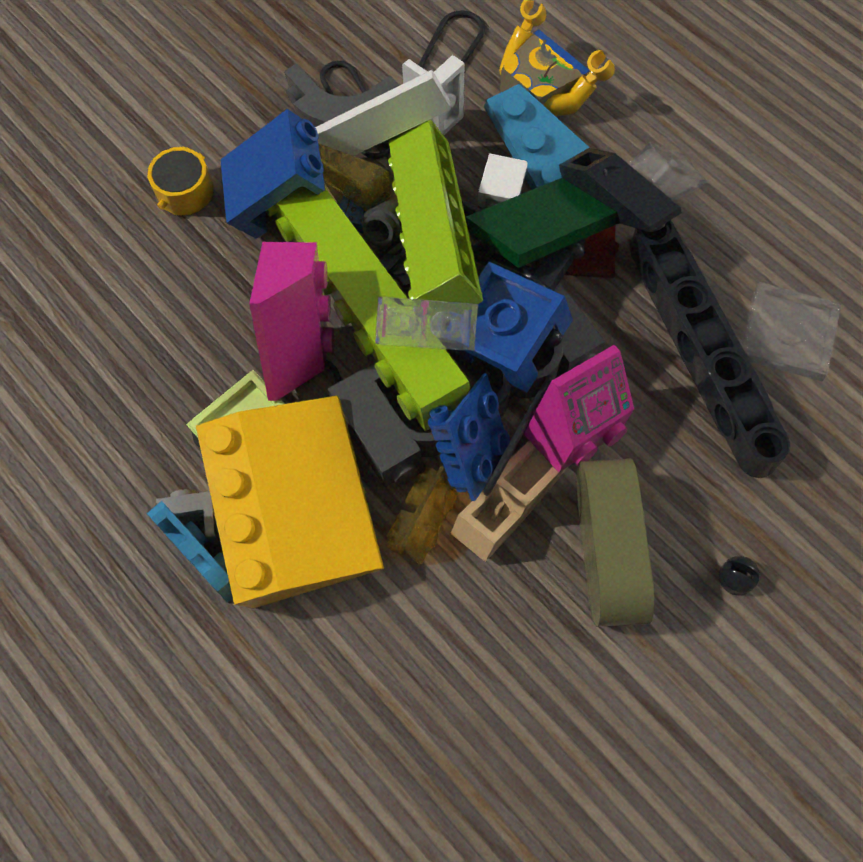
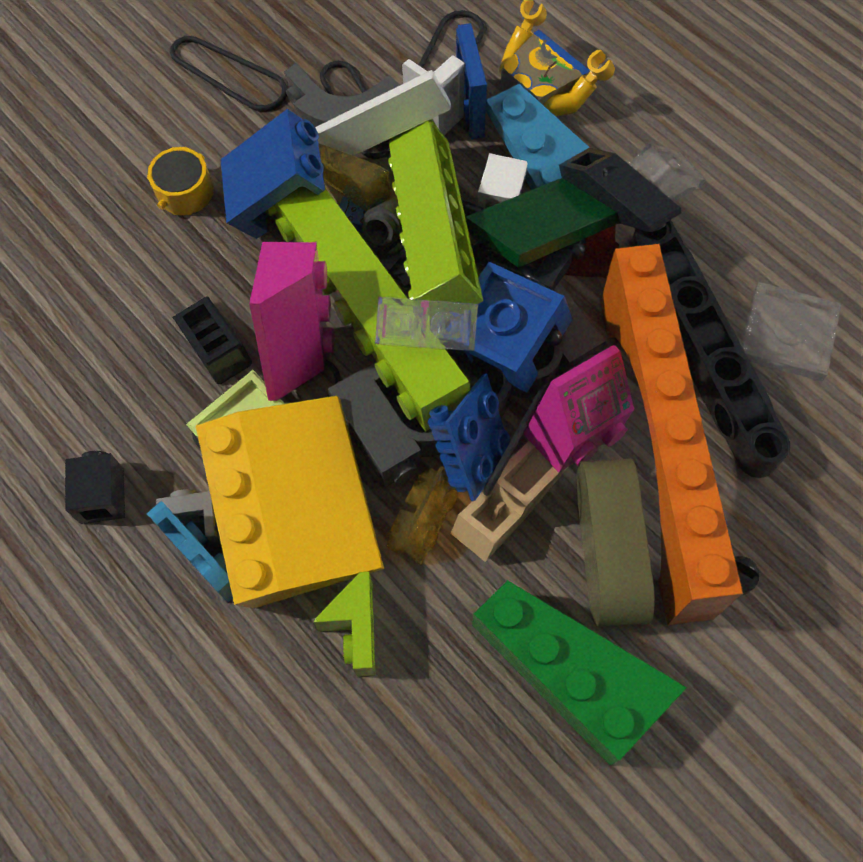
(94, 487): none -> black brick
(176, 43): none -> black piece
(224, 360): none -> black slope
(353, 611): none -> lime slope
(474, 81): none -> blue tile
(583, 676): none -> green wedge
(696, 549): none -> orange arch

